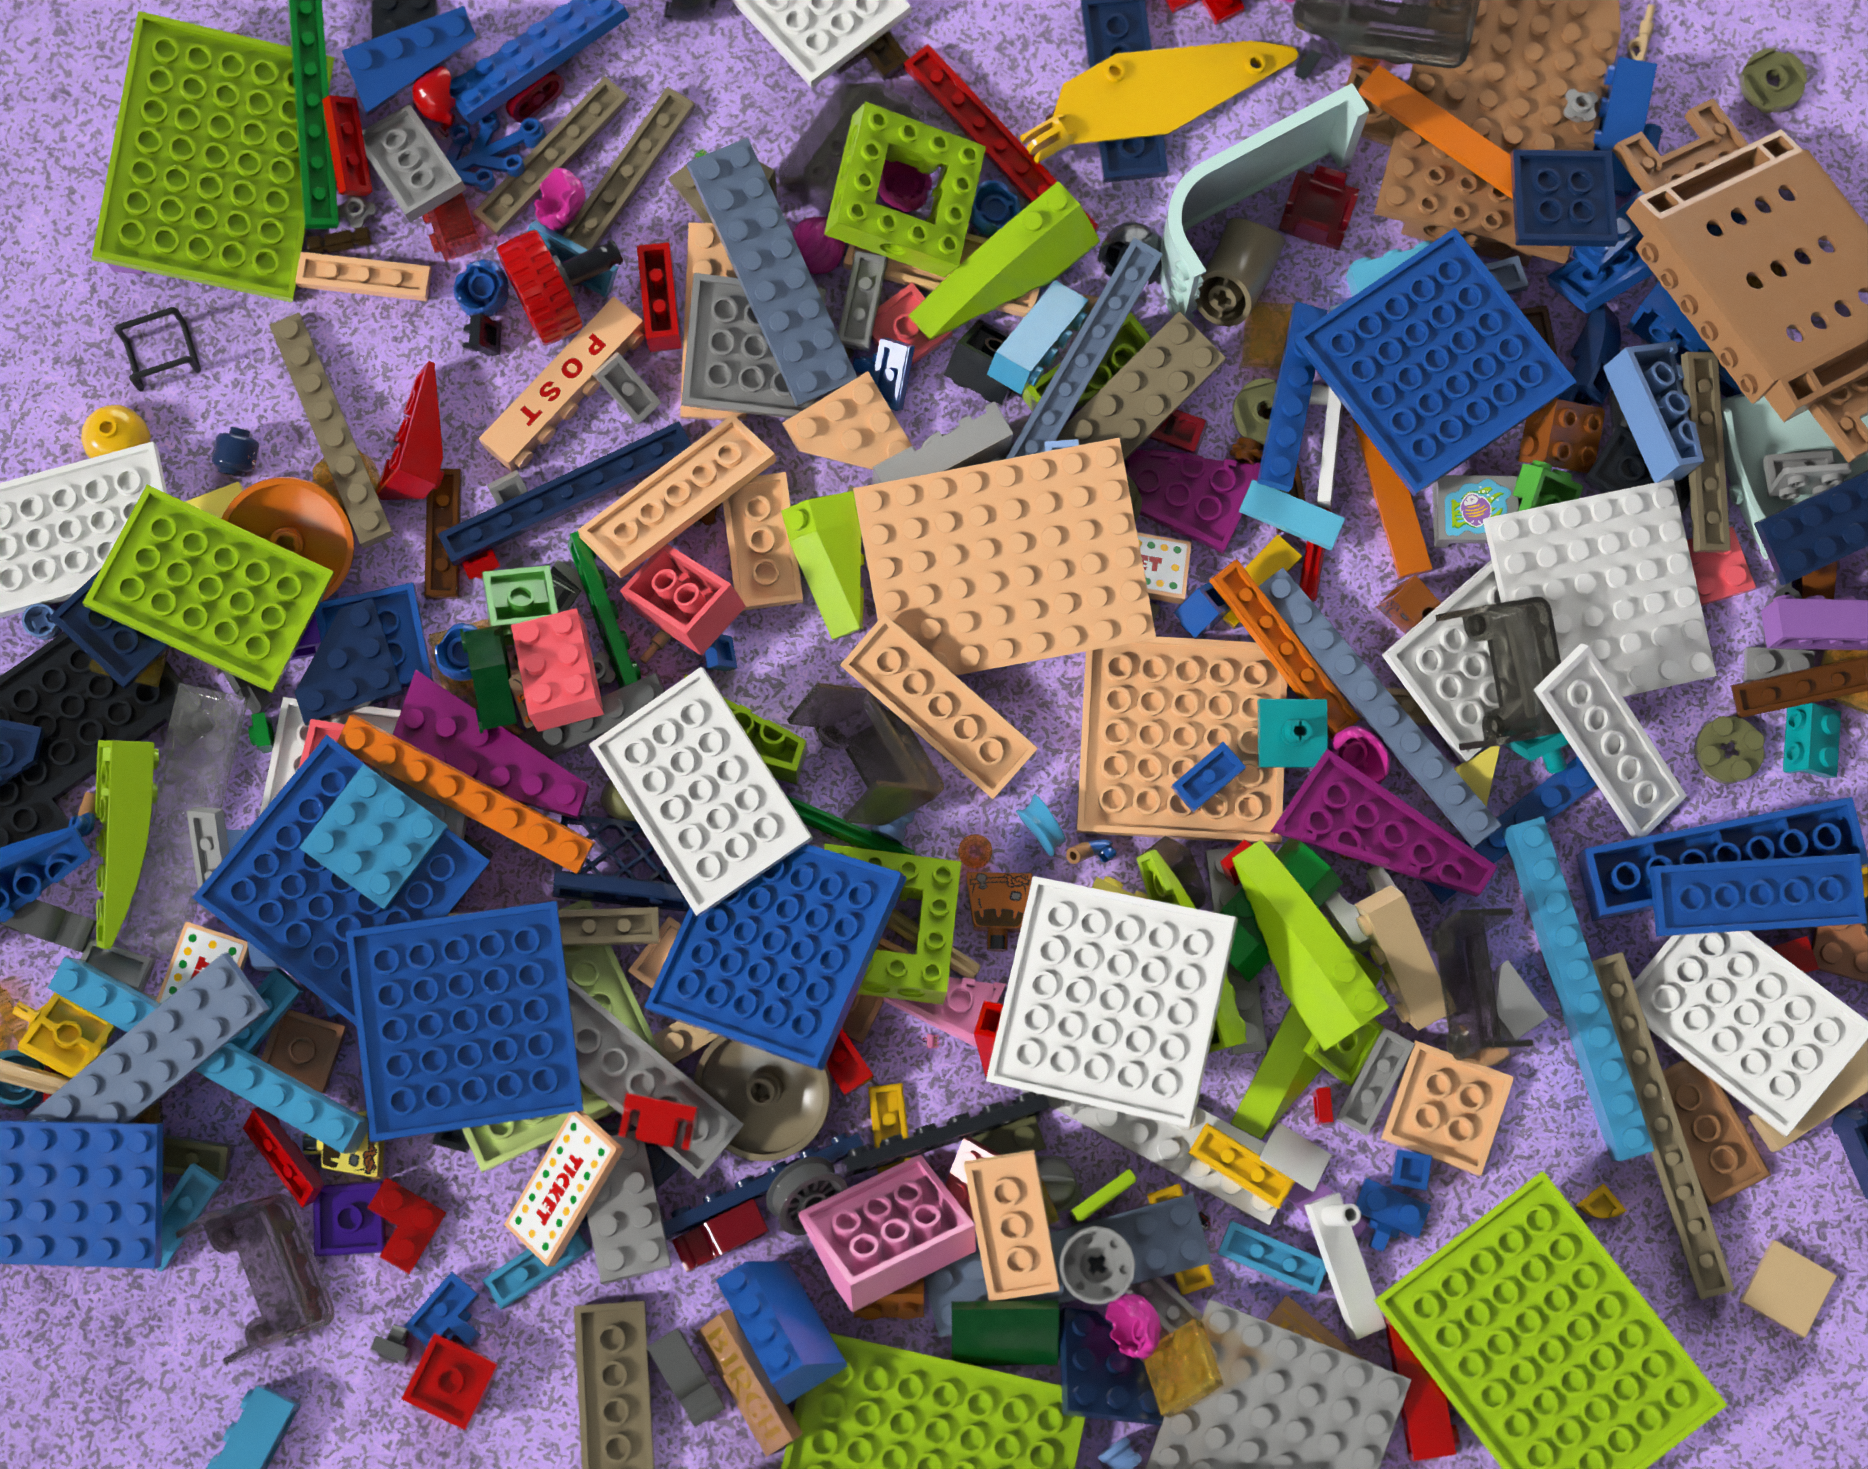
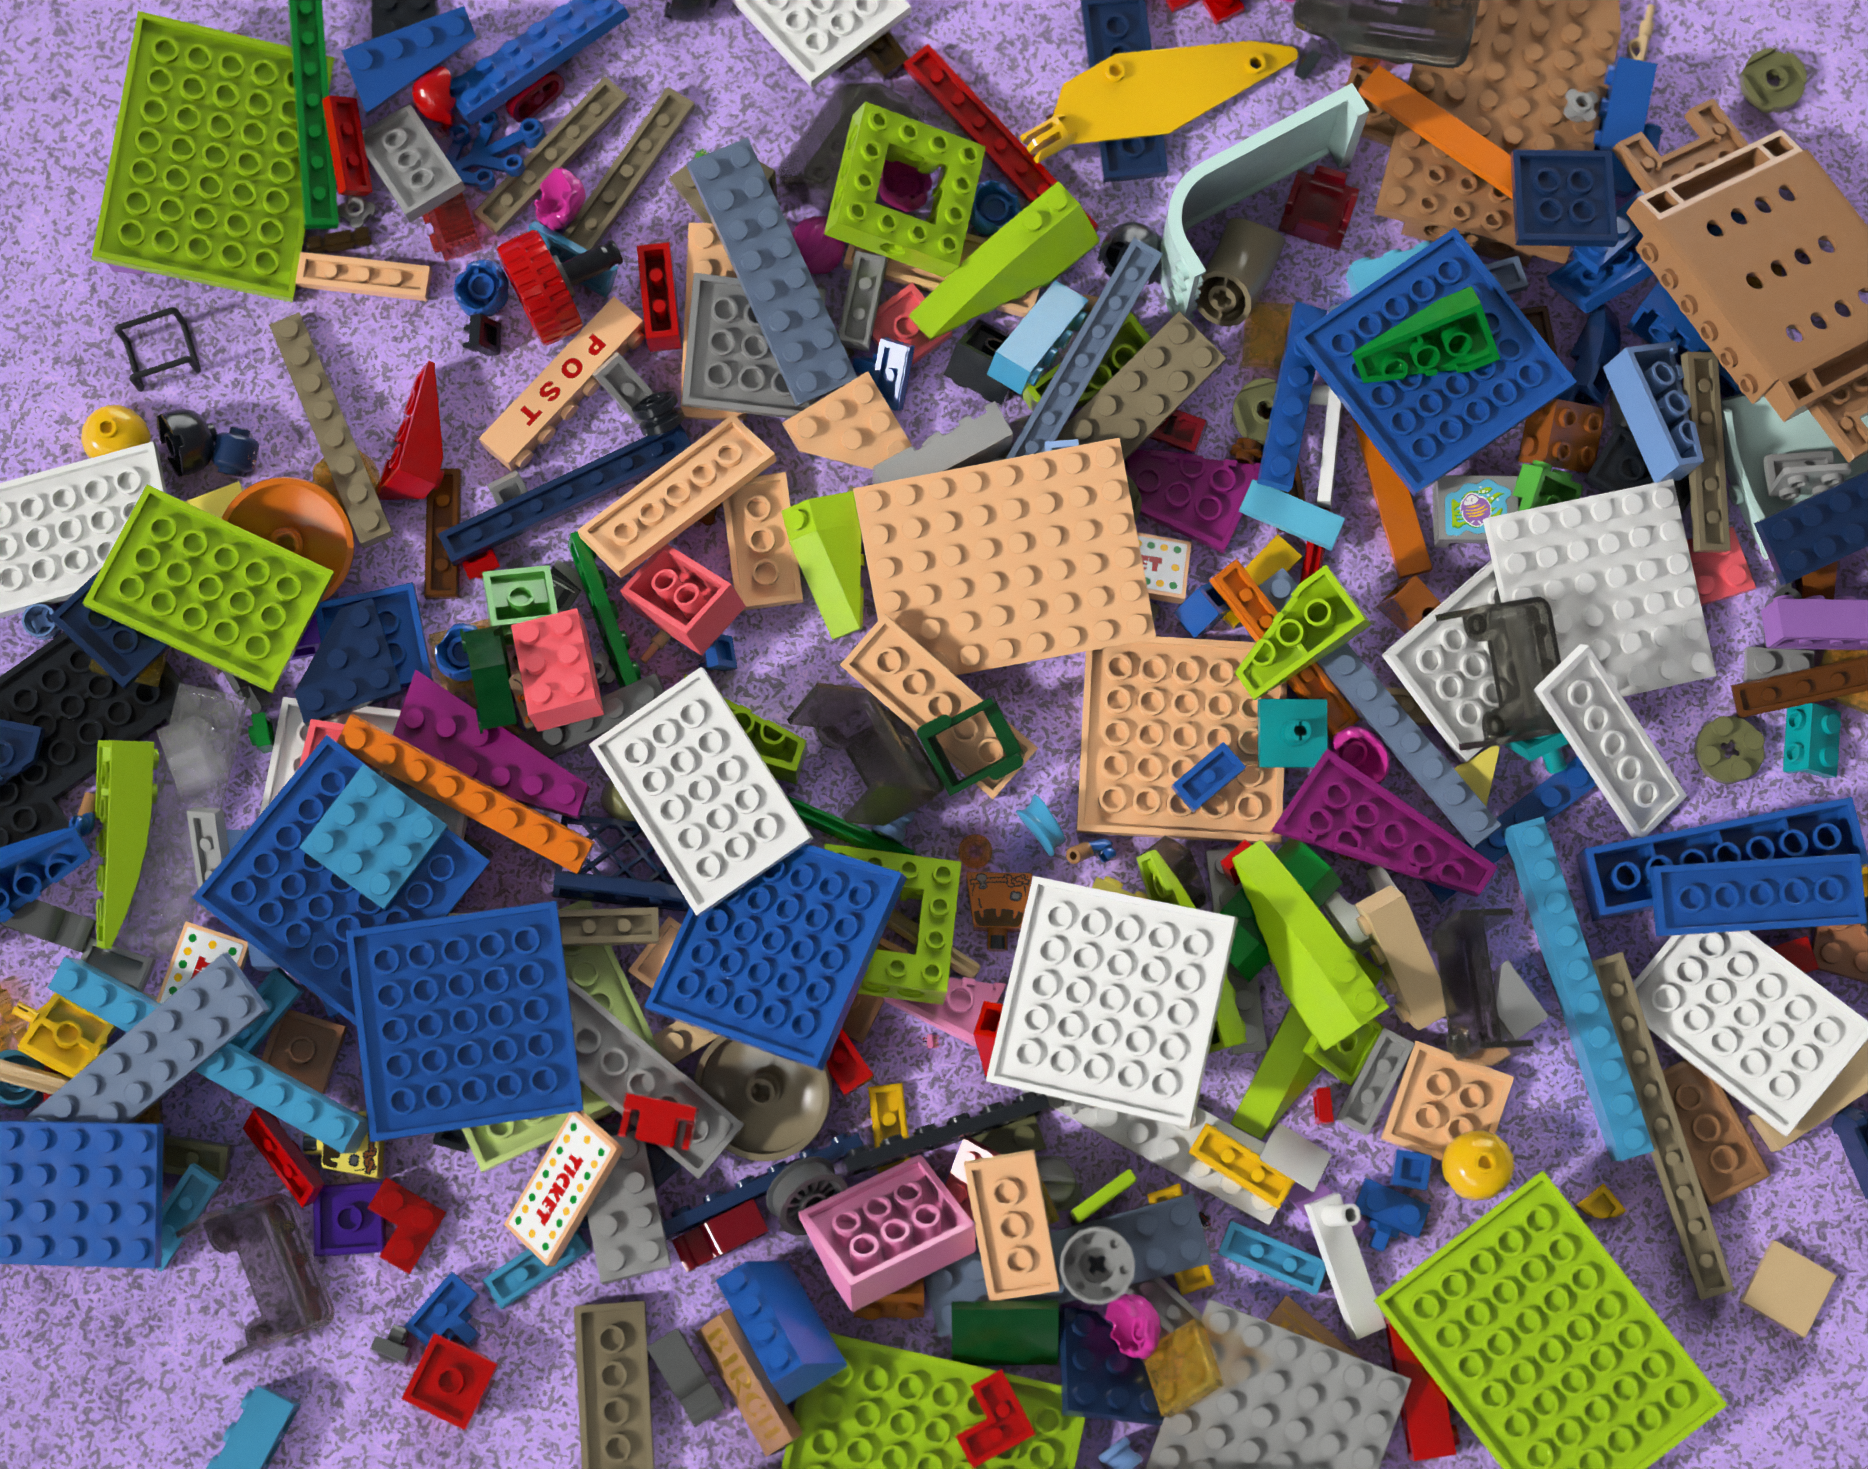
(187, 440): none -> black cylinder
(193, 756): none -> clear brick
(658, 413): none -> black wheel
(996, 770): none -> dark green piece
(1004, 1422): none -> red plate
(1308, 628): none -> lime wedge
(1434, 340): none -> green wedge
(1478, 1165): none -> yellow cylinder

